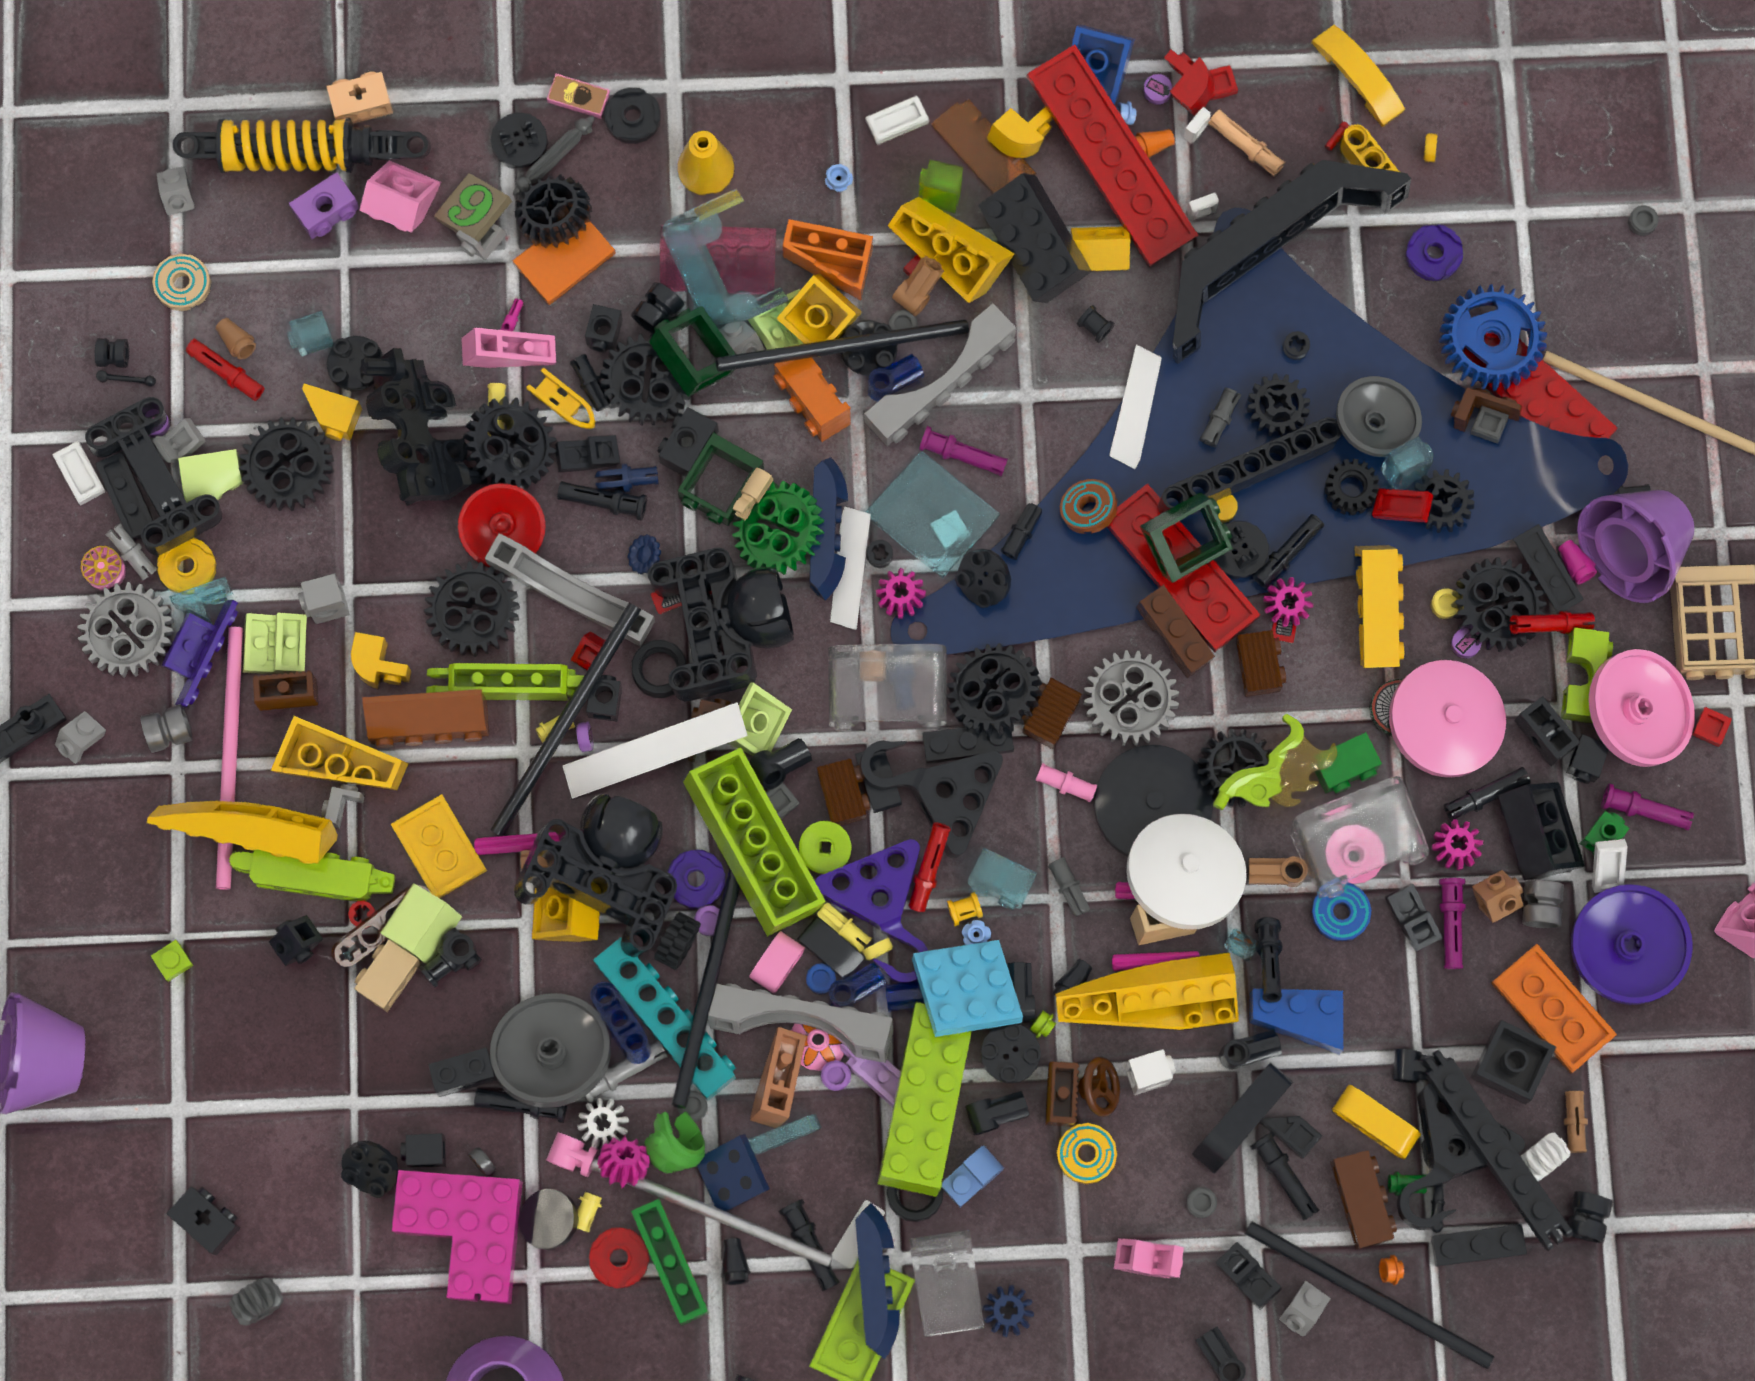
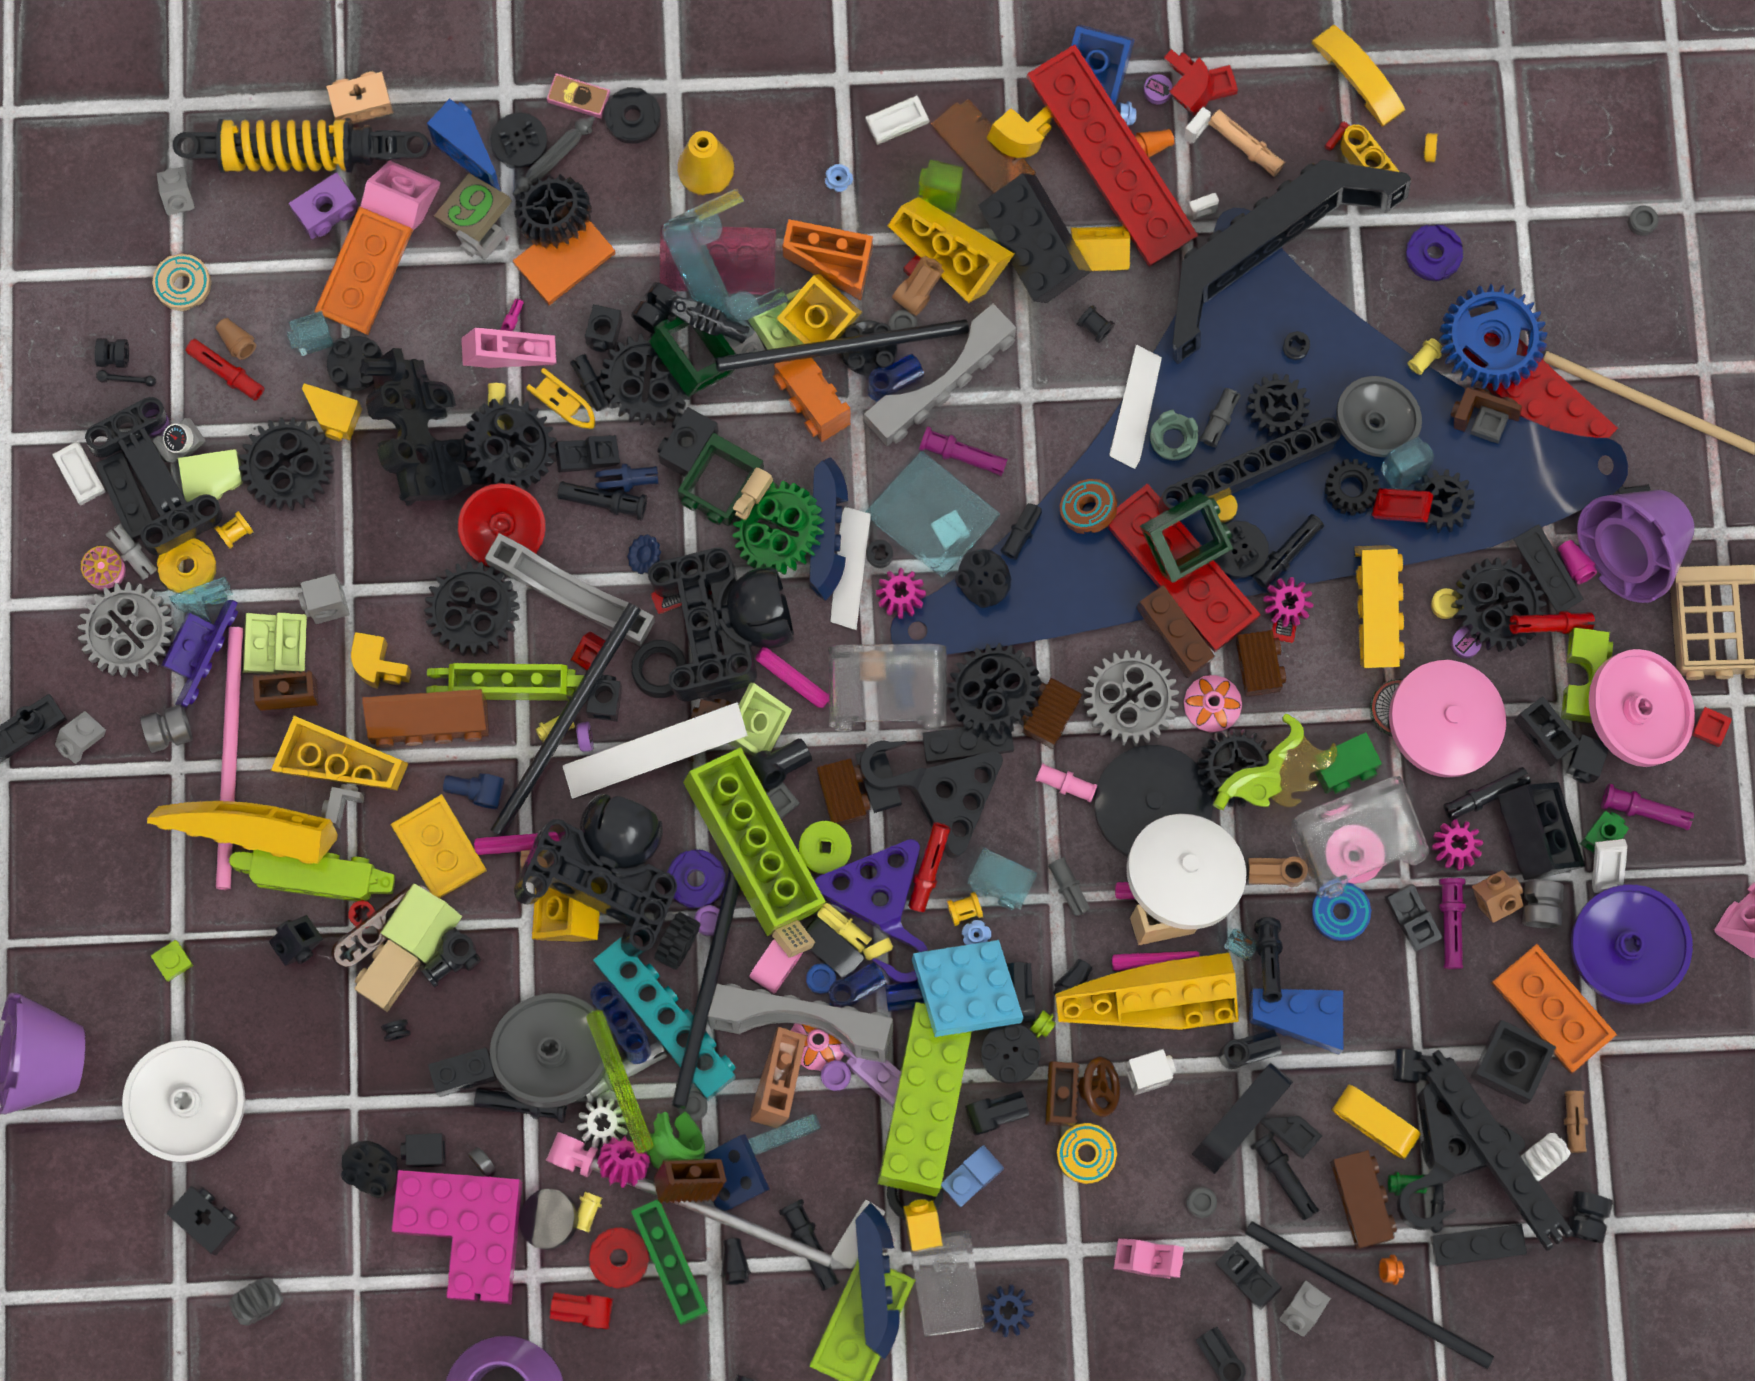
(178, 438): none -> tile
(183, 1101): none -> white dish
(234, 529): none -> yellow bush
(363, 270): none -> orange tile
(395, 1030): none -> black bush
(457, 136): none -> blue slope
(483, 790): none -> dark blue pin
(589, 1310): none -> red piece
(619, 1081): none -> clear neon green axle
(689, 1180): none -> reddish brown brick
(707, 319): none -> black hinge
(792, 677): none -> dark pink axle
(793, 939): none -> tan tile
(922, 1224): none -> yellow brick
(1185, 425): none -> sand green piece
(1209, 717): none -> bright pink dish
(1426, 355): none -> light yellow pin

